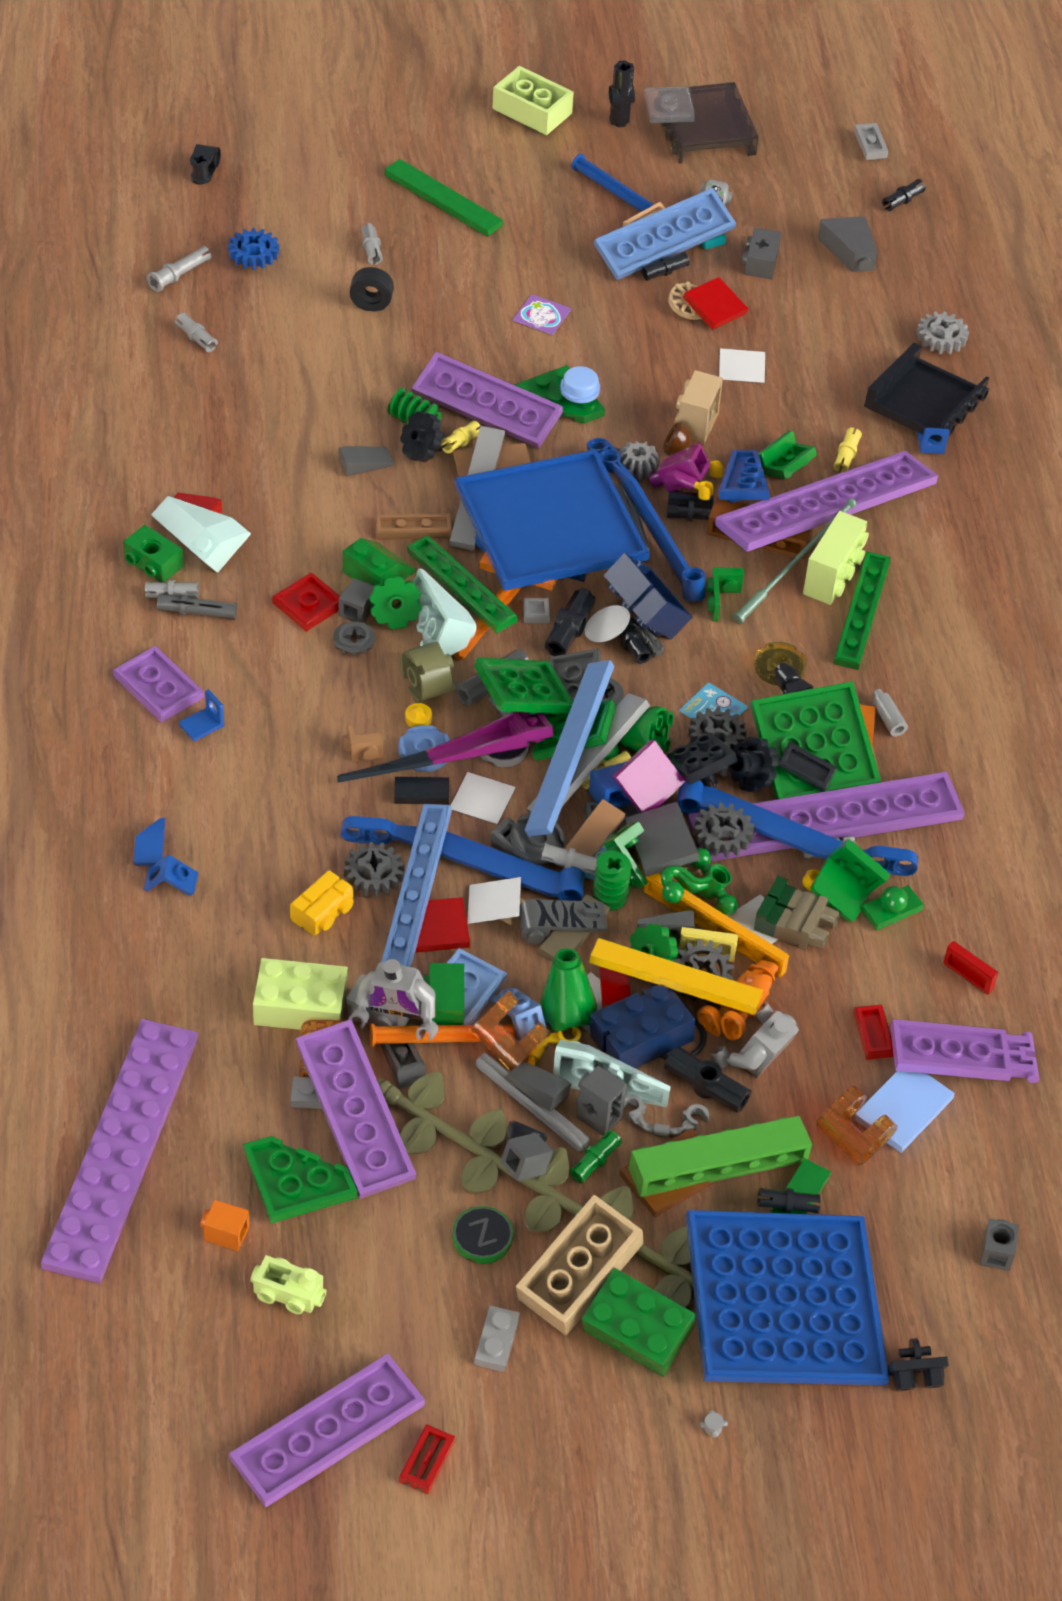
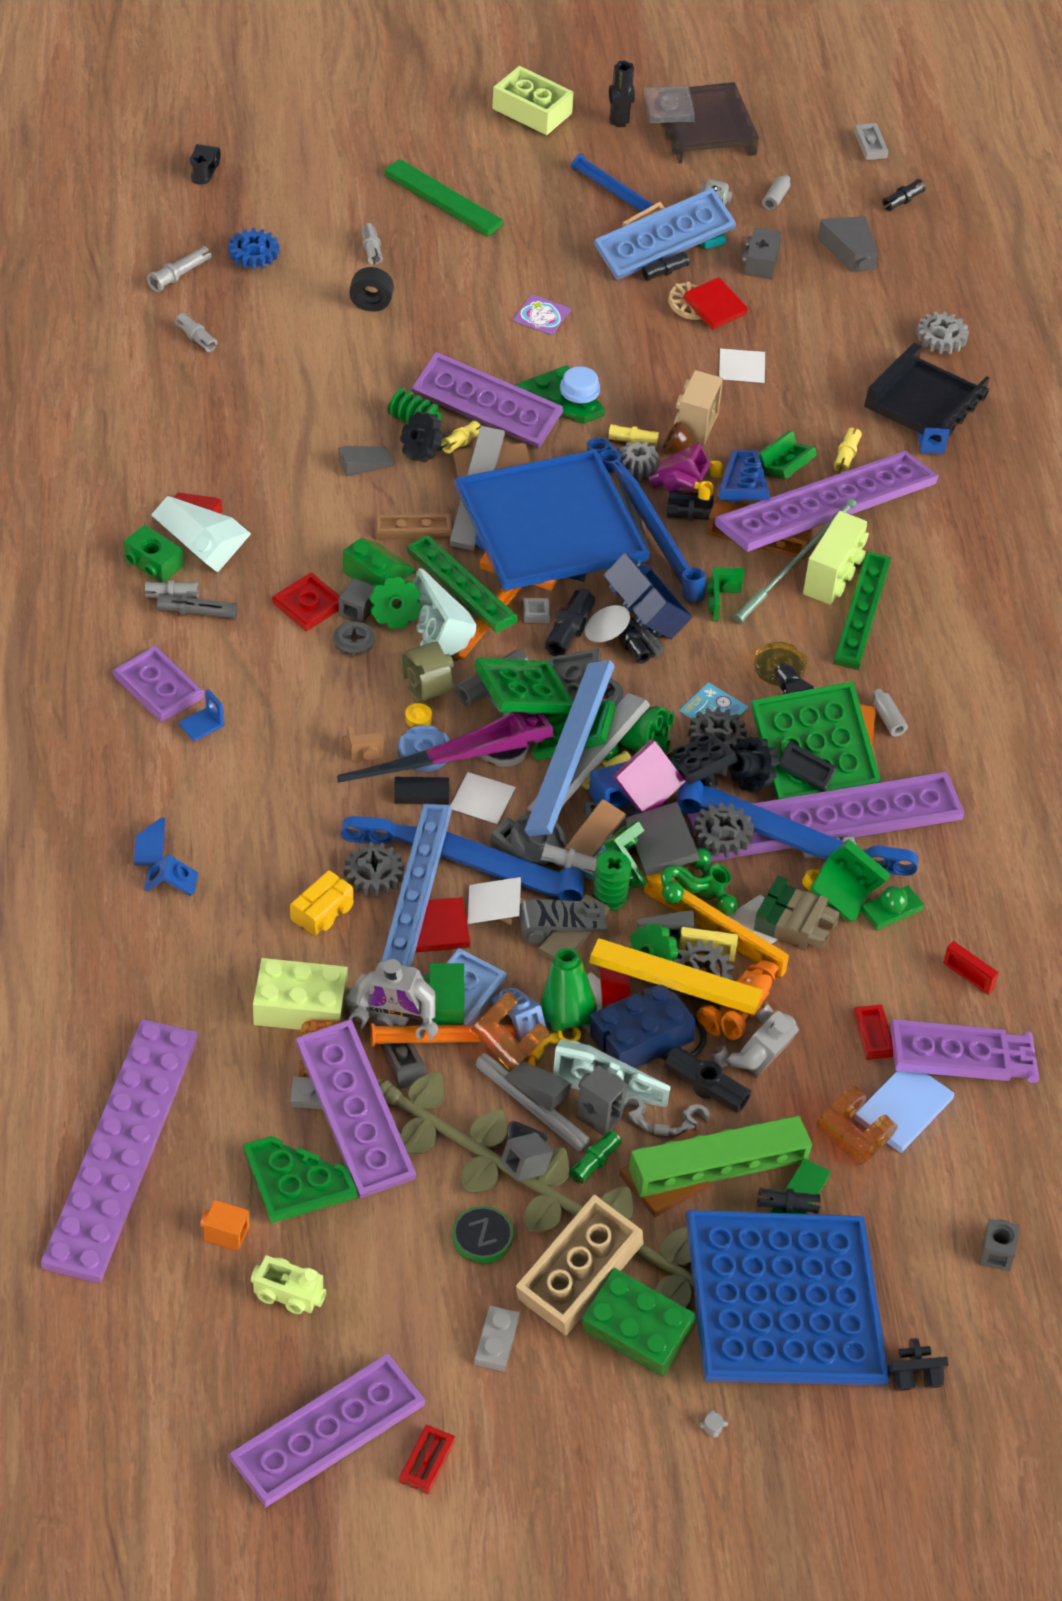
(632, 434): none -> light yellow pin
(776, 192): none -> light grey cylinder

